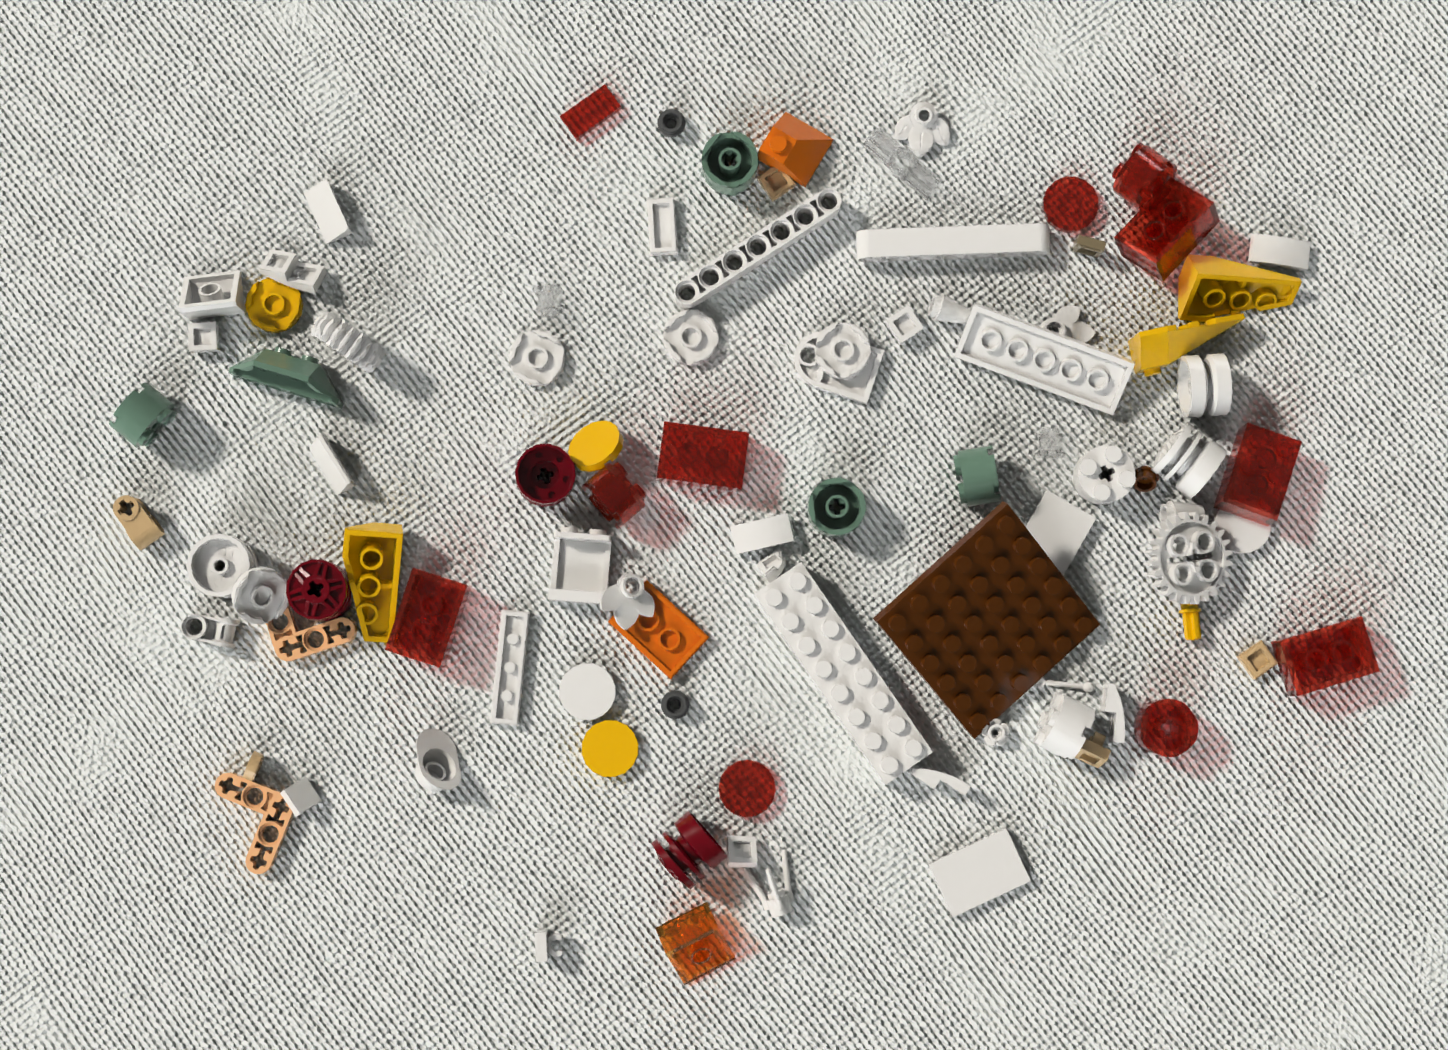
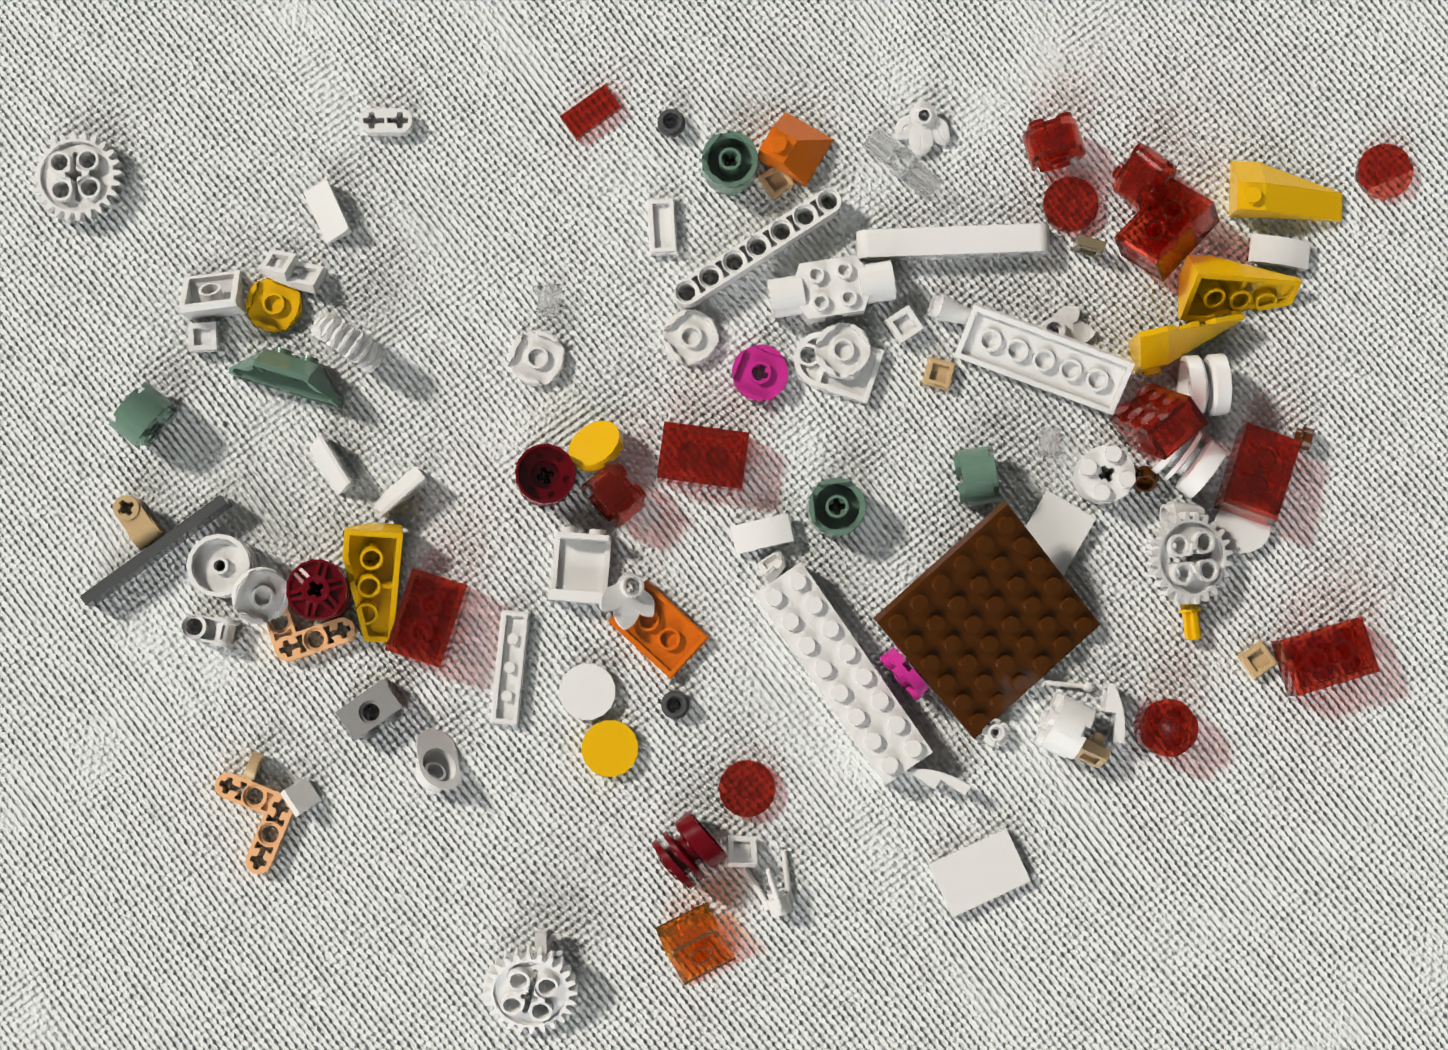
(52, 181): none -> white gear
(156, 551): none -> dark grey tile
(354, 713): none -> light grey brick
(386, 128): none -> white beam
(401, 492): none -> white slope
(556, 995): none -> white gear
(745, 380): none -> dark pink plate
(831, 289): none -> white brick
(904, 674): none -> dark pink plate
(938, 373): none -> tan tile
(1053, 142): none -> clear red brick
(1158, 420): none -> clear red brick
(1275, 194): none -> yellow wedge
(1304, 435): none -> reddish brown plate
(1384, 171): none -> clear red tile

